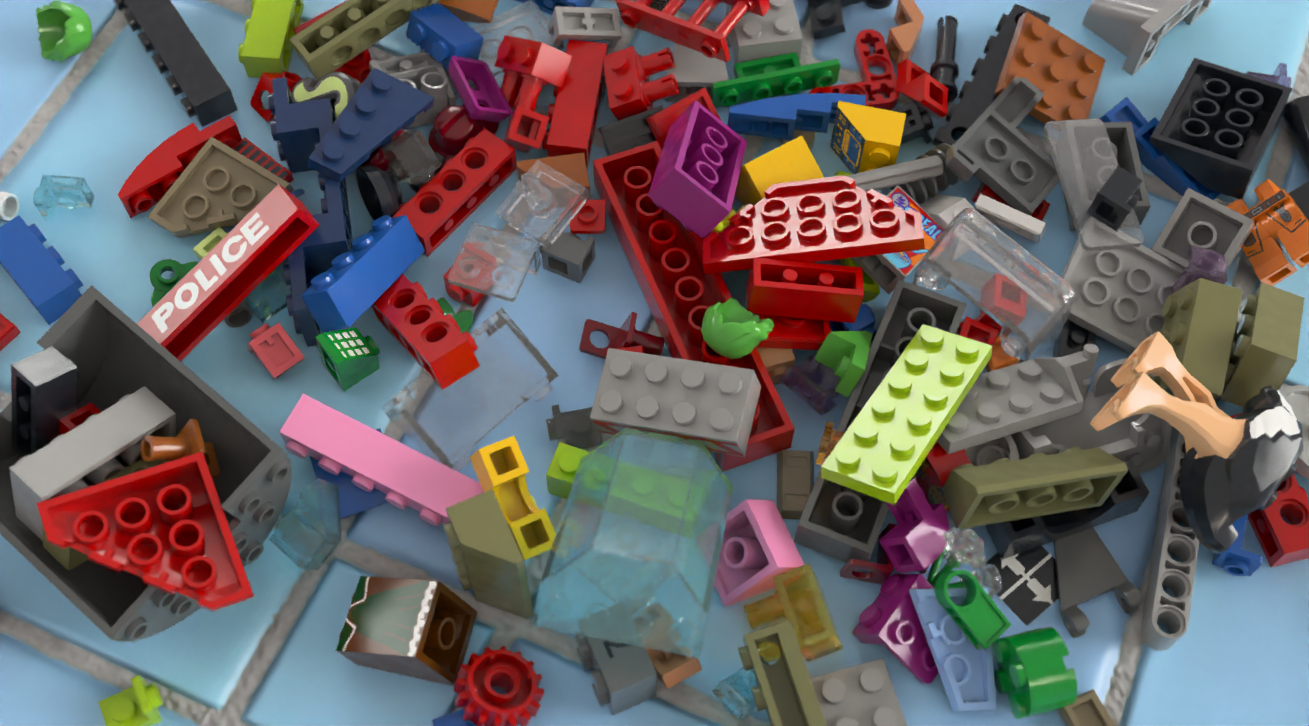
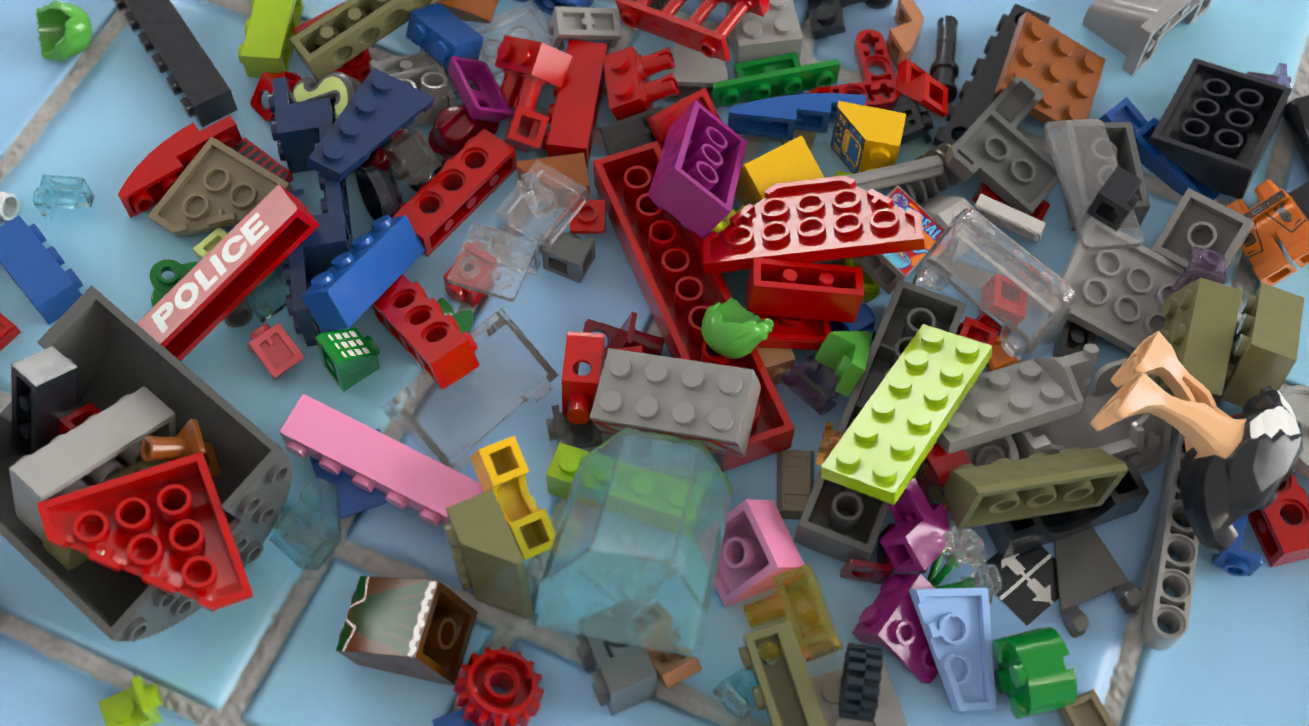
(578, 390): none -> red torso
(860, 682): none -> black bush
(977, 615): green piece -> none

